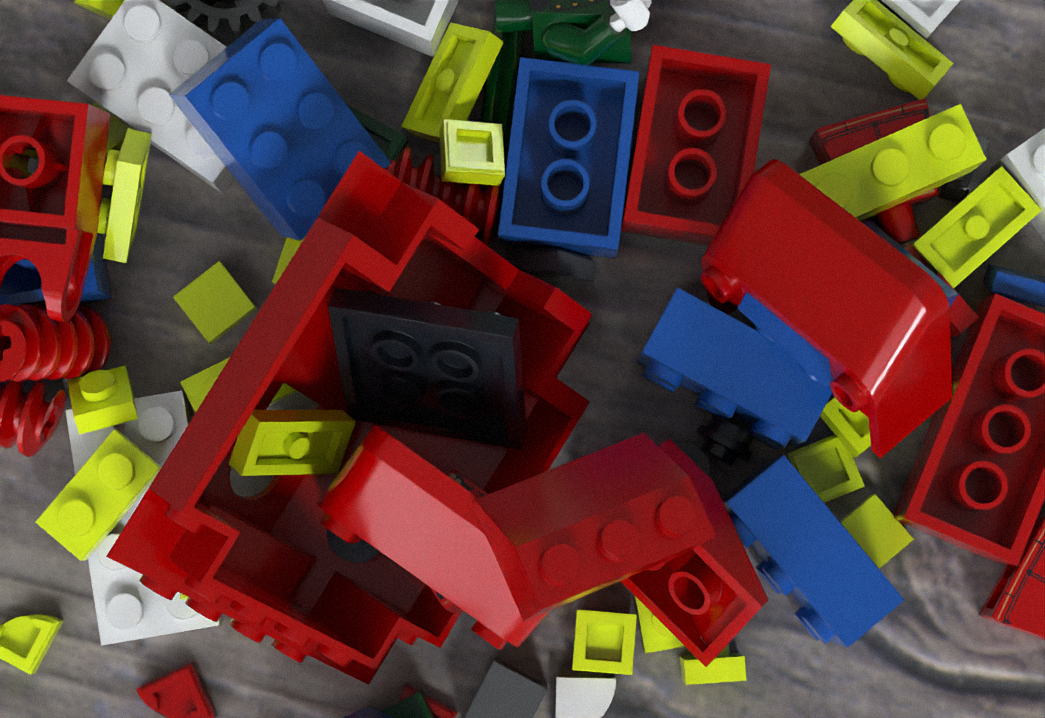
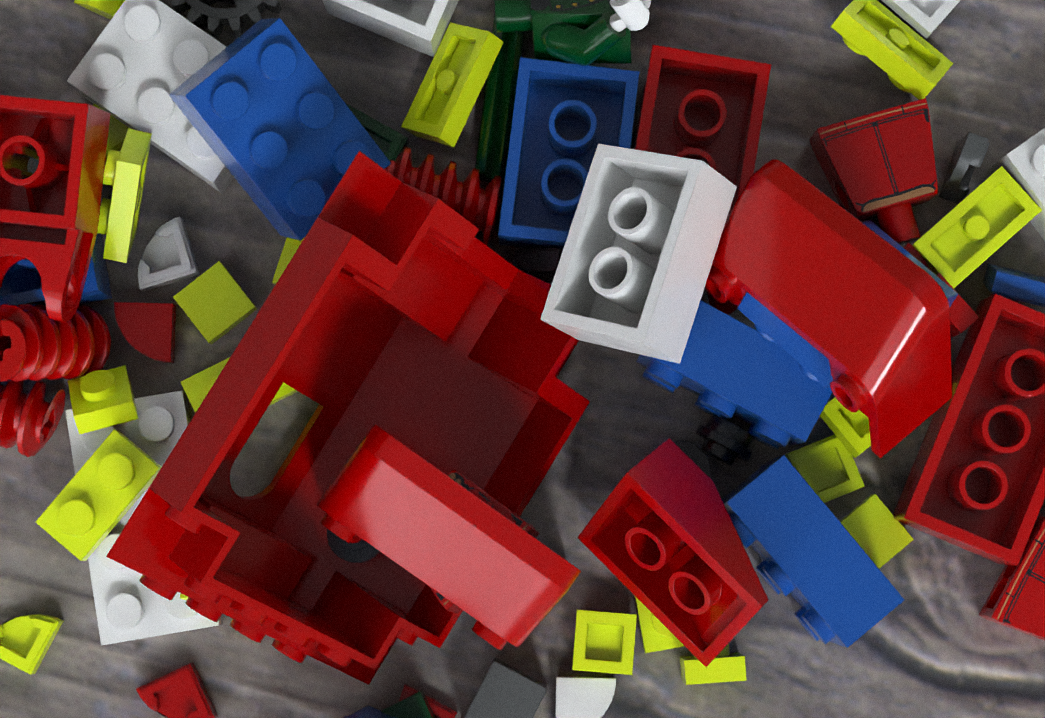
(148, 328): none -> red tile
(167, 257): none -> white tile
(292, 442): neon yellow plate -> none
(430, 367): black plate -> none
(472, 152): neon yellow tile -> none
(591, 523): red slope -> none
(639, 251): none -> white brick
(901, 164): neon yellow brick -> none

